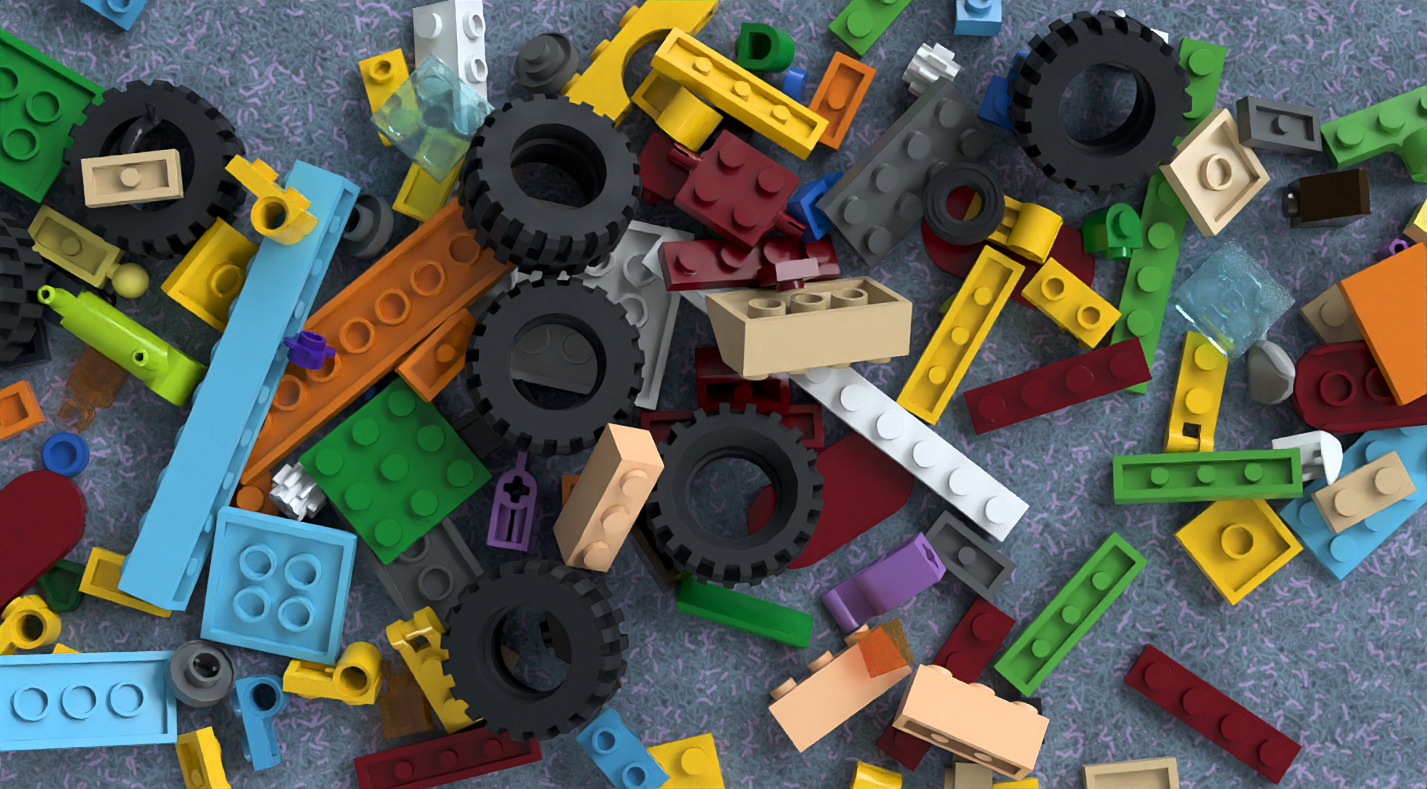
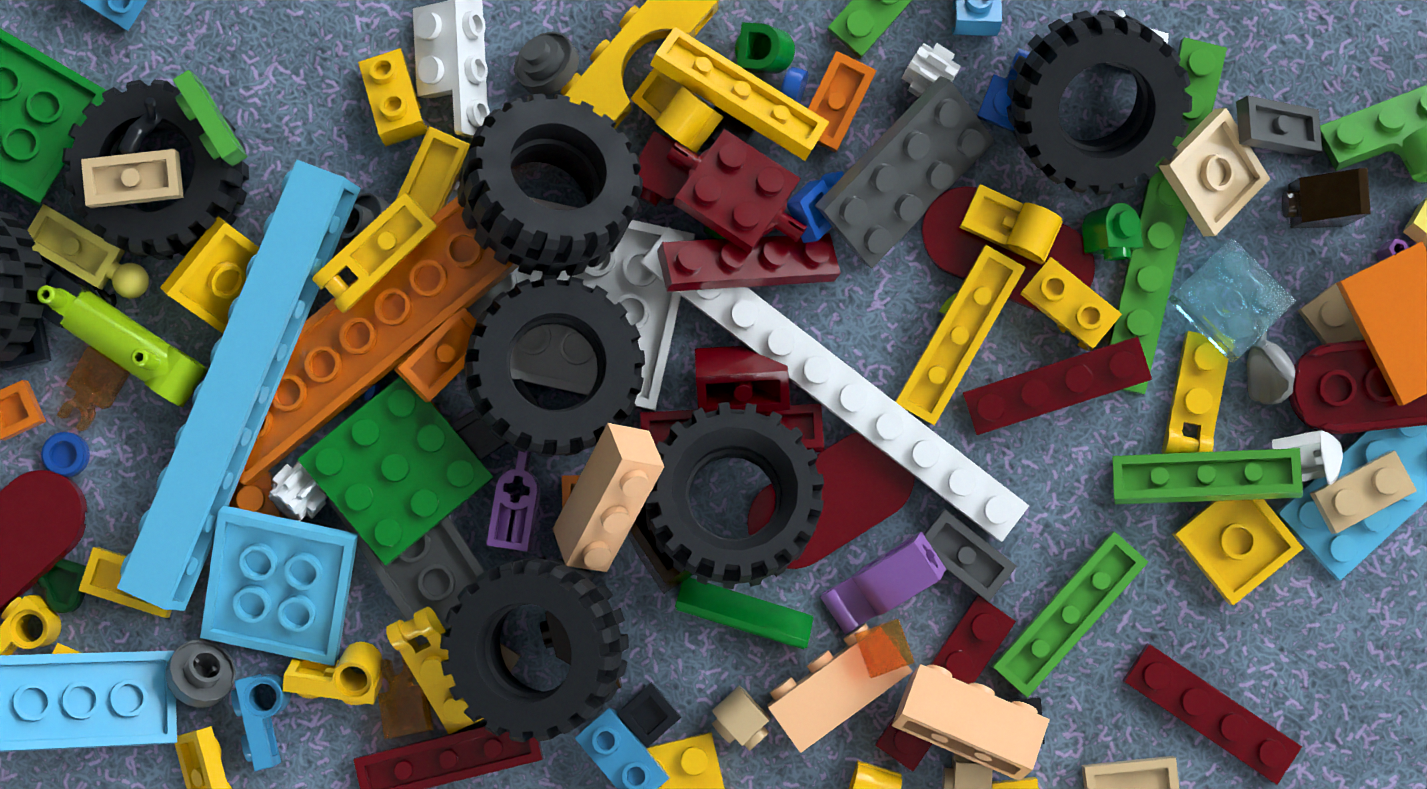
(198, 104): none -> bright green plate
(273, 200): yellow plate -> none
(308, 349): dark purple plate -> none
(376, 251): none -> yellow plate
(432, 117): clear light blue plate -> none
(649, 714): none -> black plate
(740, 719): none -> tan plate
(788, 275): plate -> none
(810, 327): tan slope -> none
(956, 177): black tyre -> none

